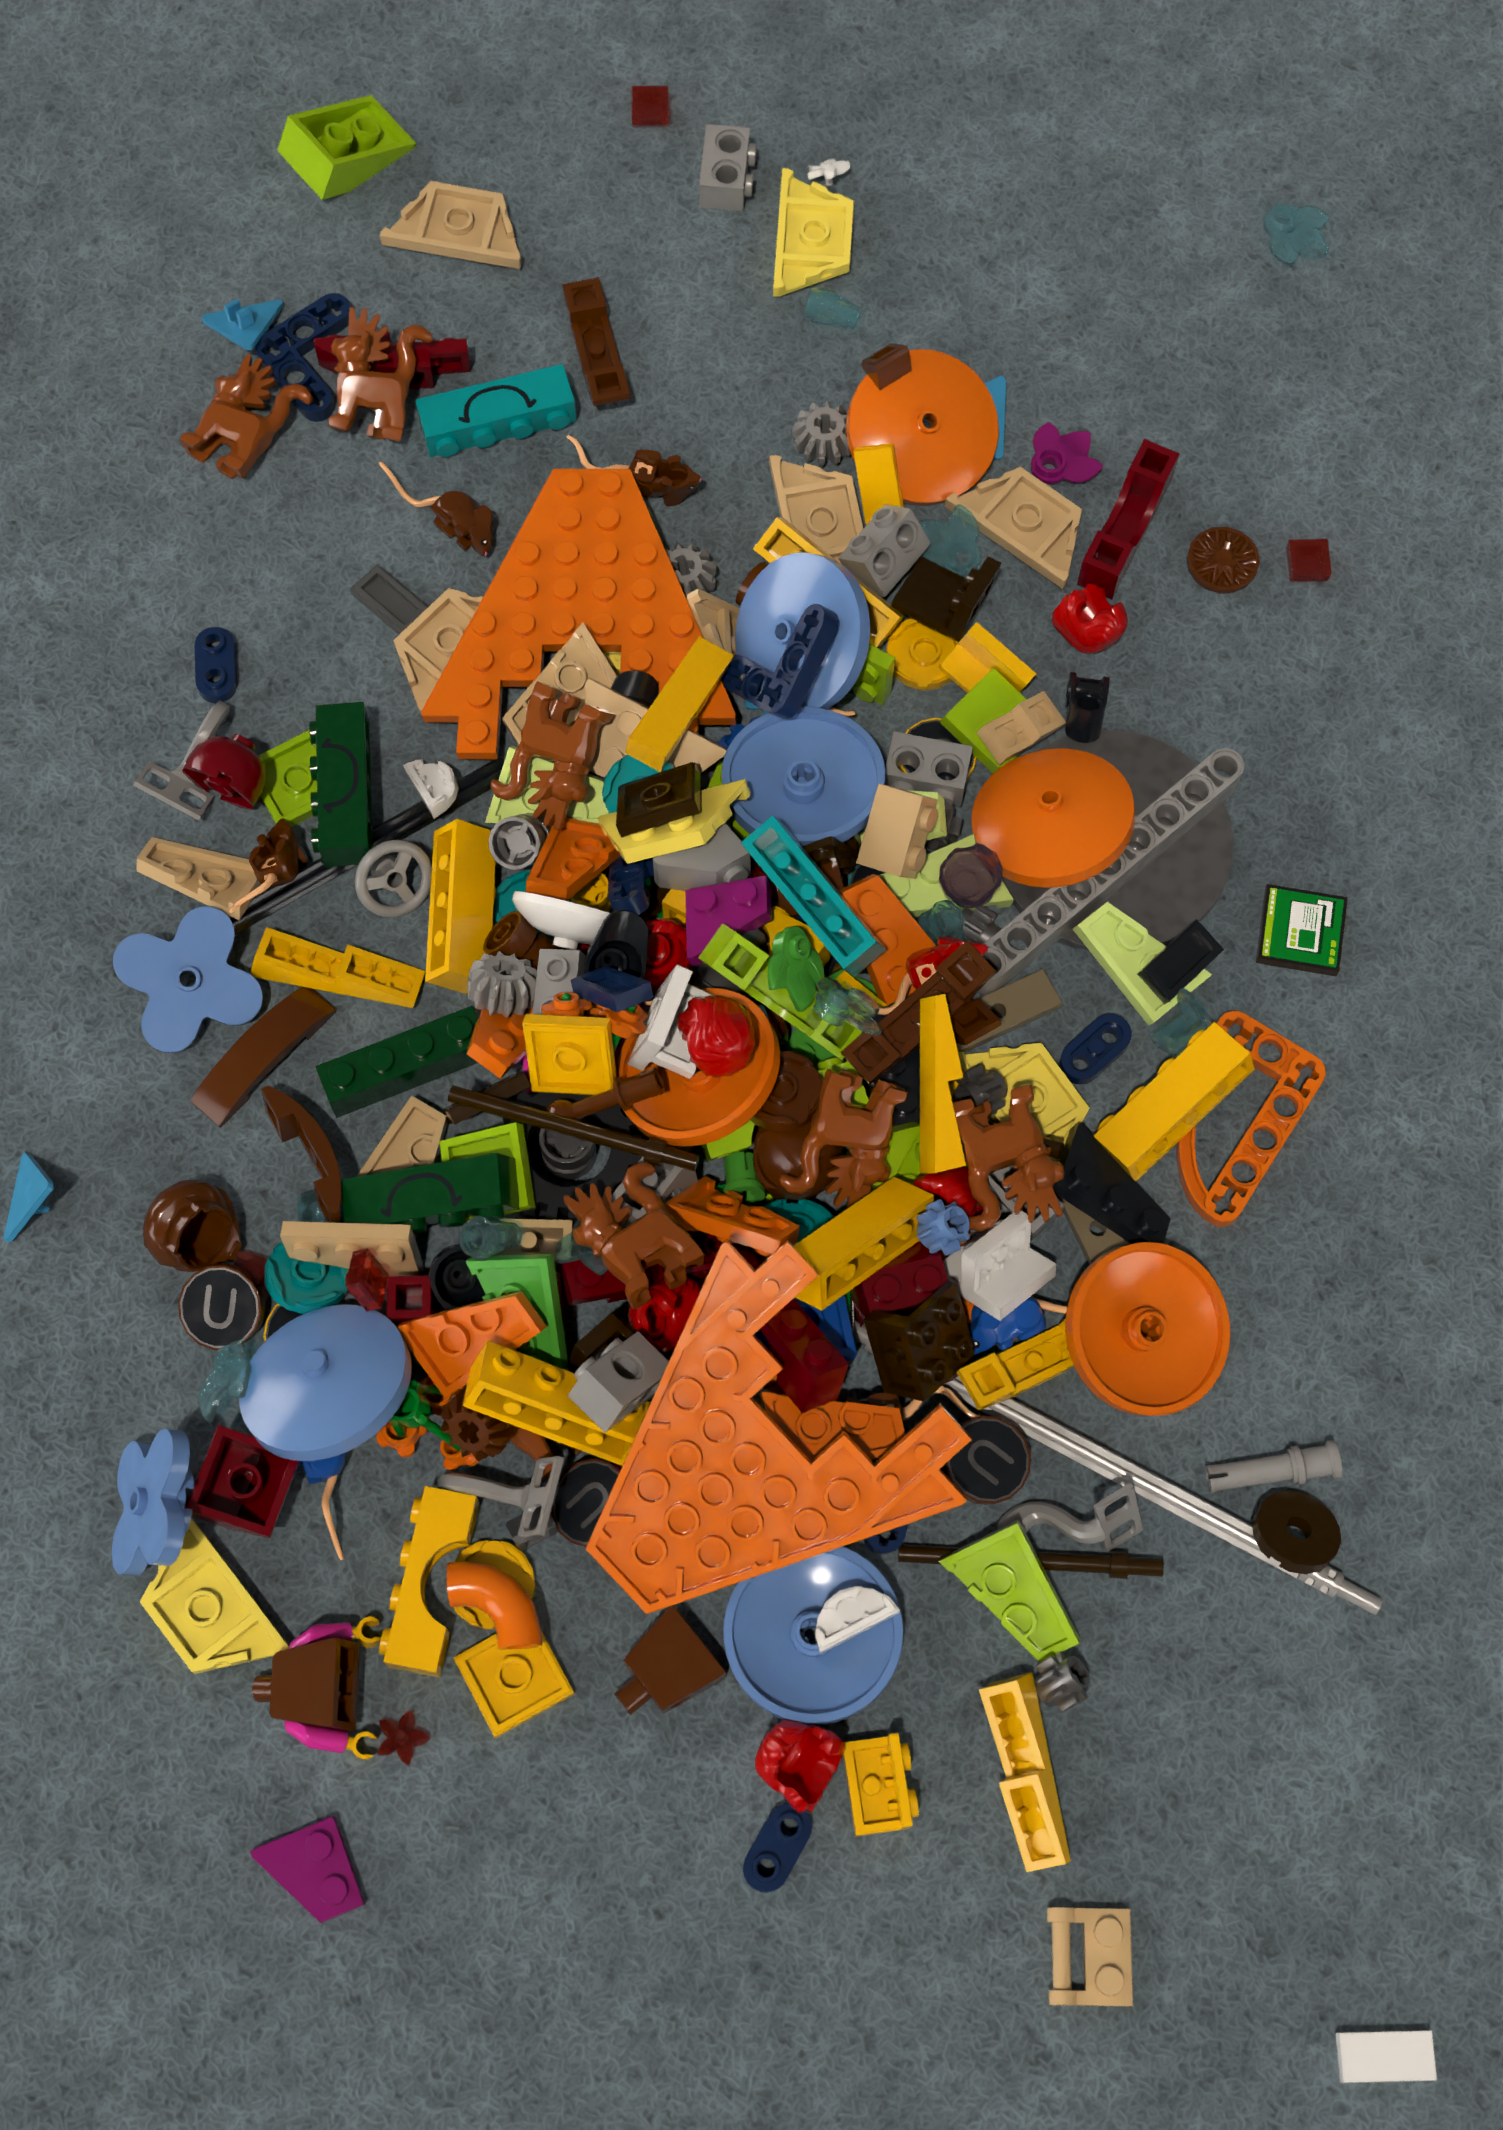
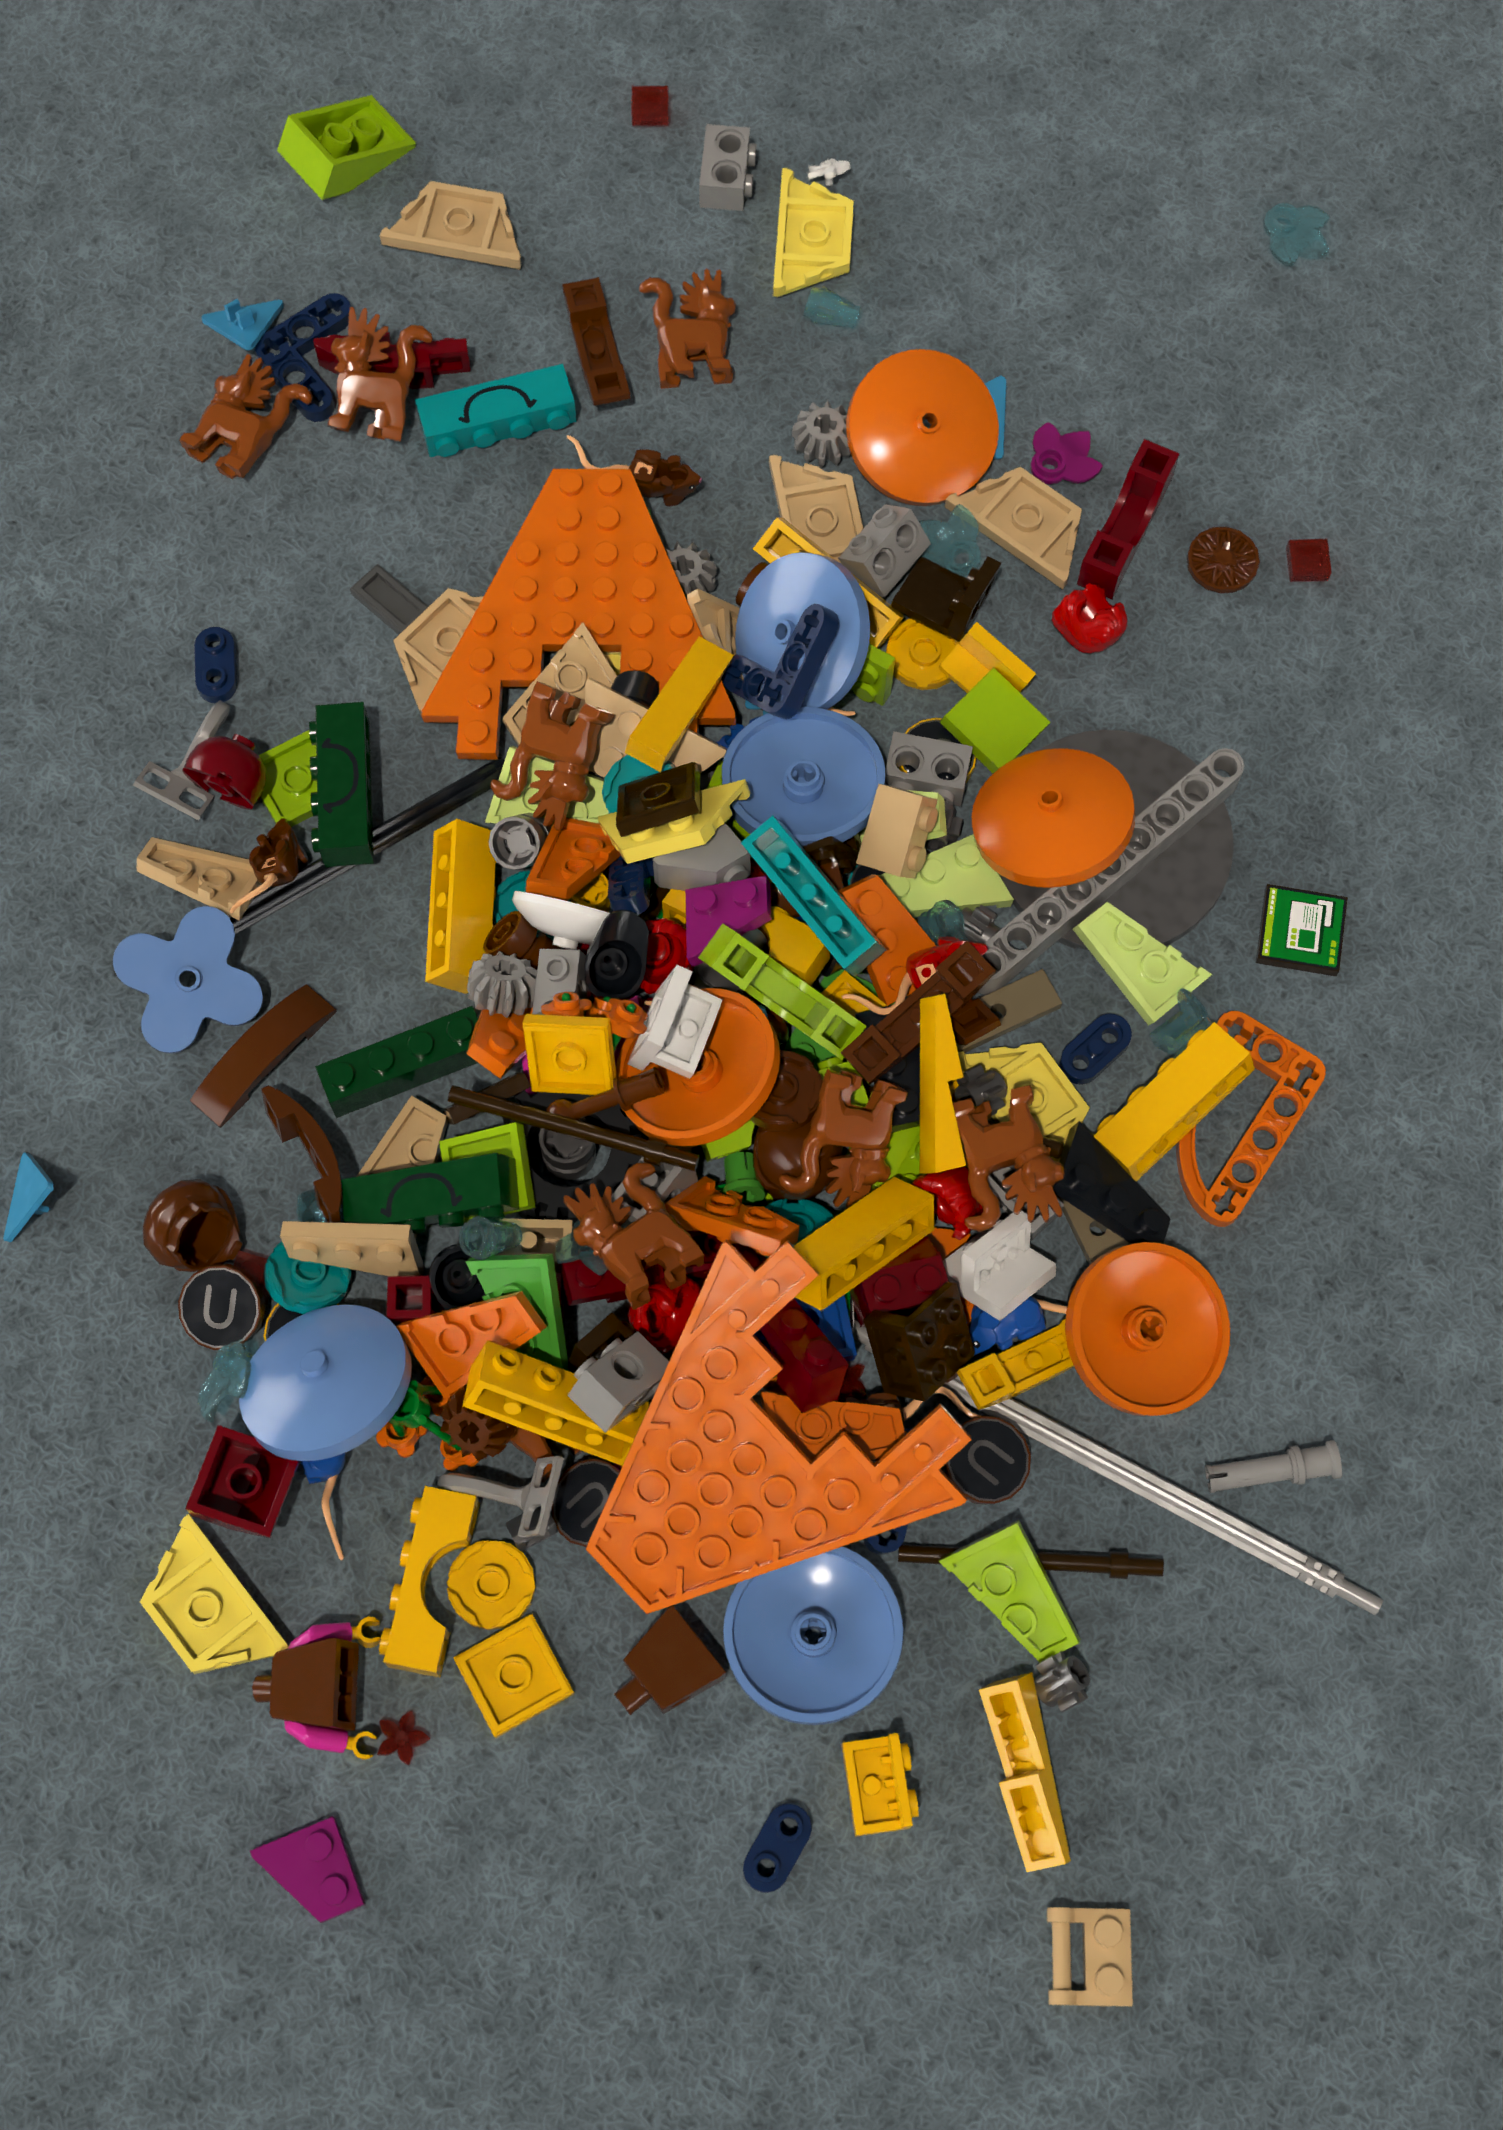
(153, 1494): medium blue plant -> none
(350, 973): yellow slope -> none
(366, 1280): clear red plate -> none
(382, 867): light grey piece -> none
(434, 784): white tile -> none
(456, 516): reddish brown animal -> none
(500, 1598): orange cylinder -> none
(612, 988): dark blue tile -> none
(692, 339): none -> dark orange animal
(717, 1035): red hair -> none
(795, 966): bright green plate -> none
(799, 1761): red hair -> none
(837, 1004): clear light blue plate -> none
(850, 1614): white tile -> none
(851, 1385): none -> clear red plant
(877, 478): yellow tile -> none
(887, 364): reddish brown slope -> none
(943, 1227): medium blue gear -> none
(970, 876): hair -> none
(1021, 727): tan slope -> none
(1082, 1531): light grey piece -> none
(1085, 707): black piece -> none
(1180, 961): black tile -> none
(1306, 1514): dark brown tile -> none
(1386, 2056): white tile -> none

